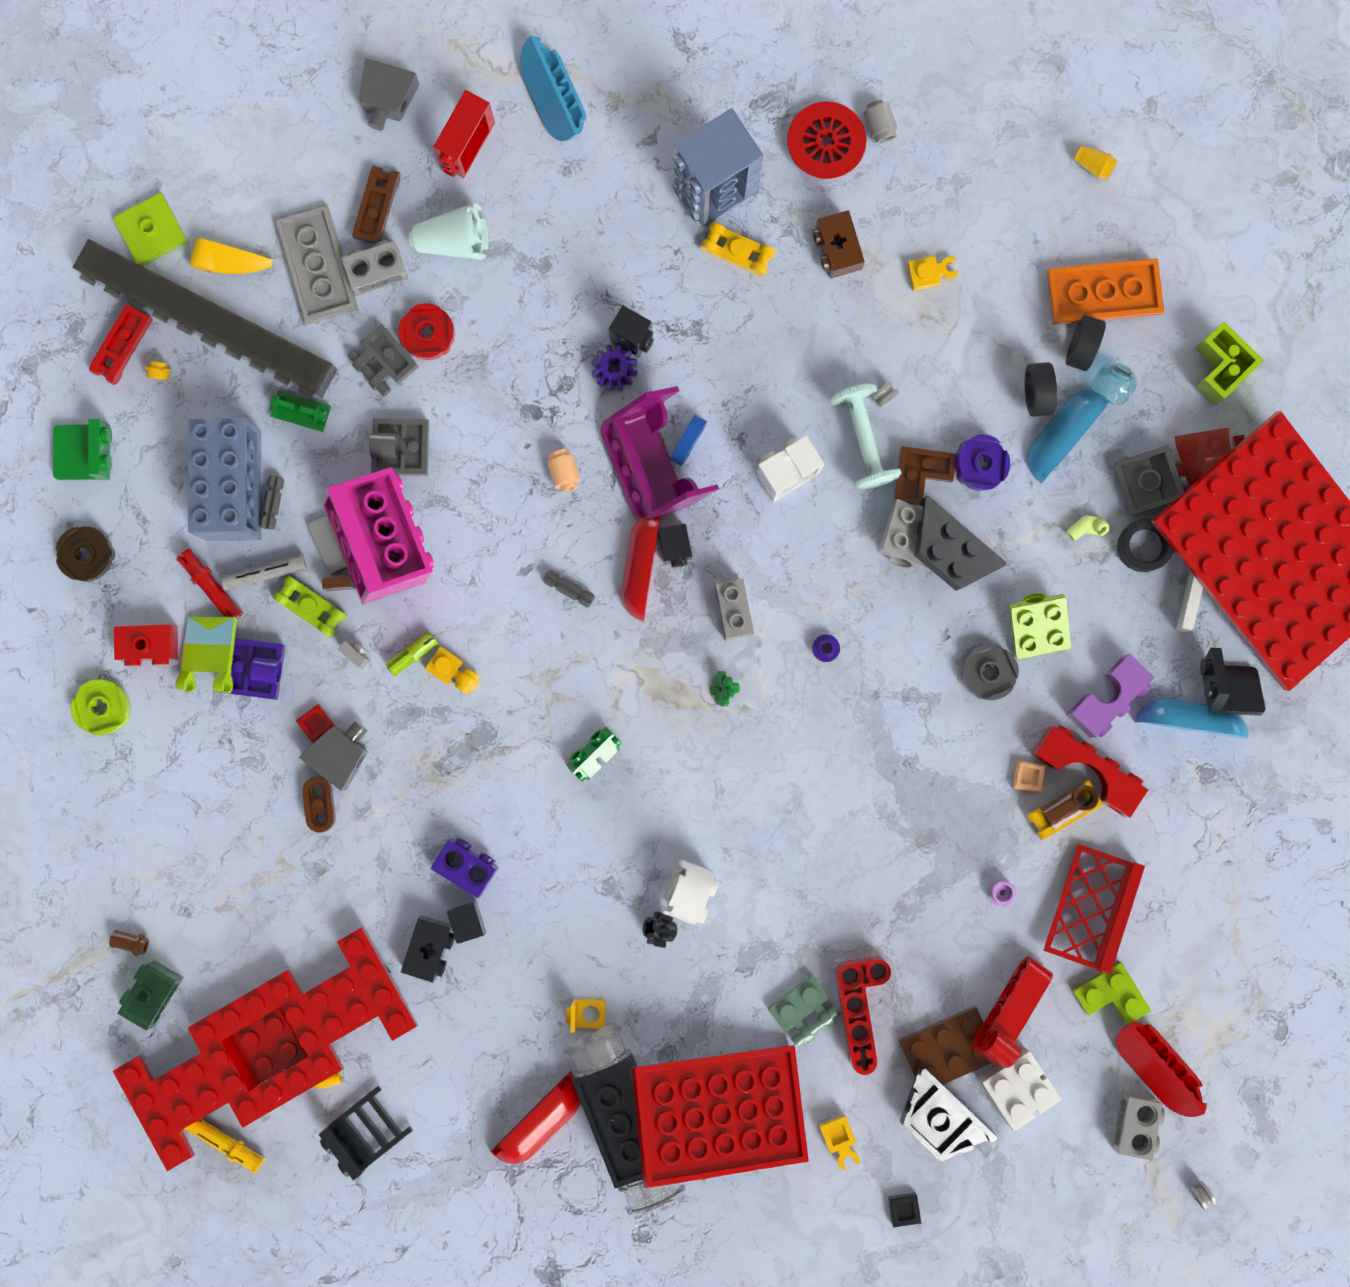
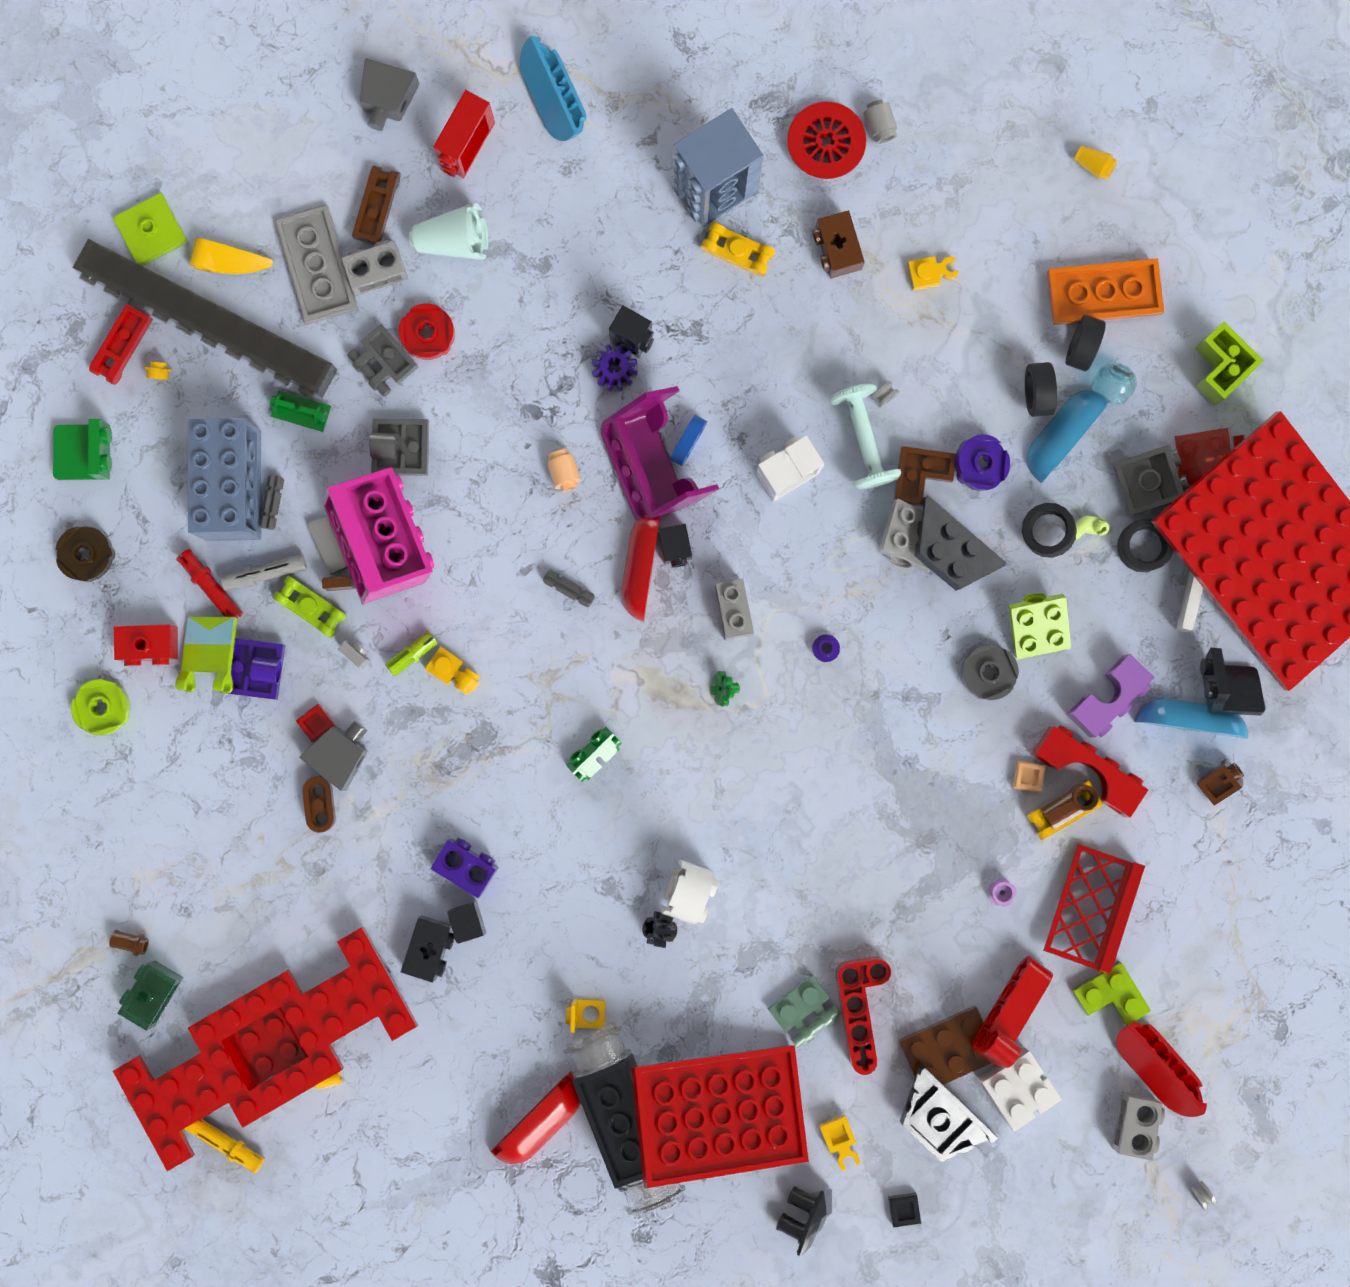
(348, 1144): black plate -> none
(818, 1209): none -> black connector
(1053, 509): none -> black tyre
(1221, 782): none -> reddish brown bracket

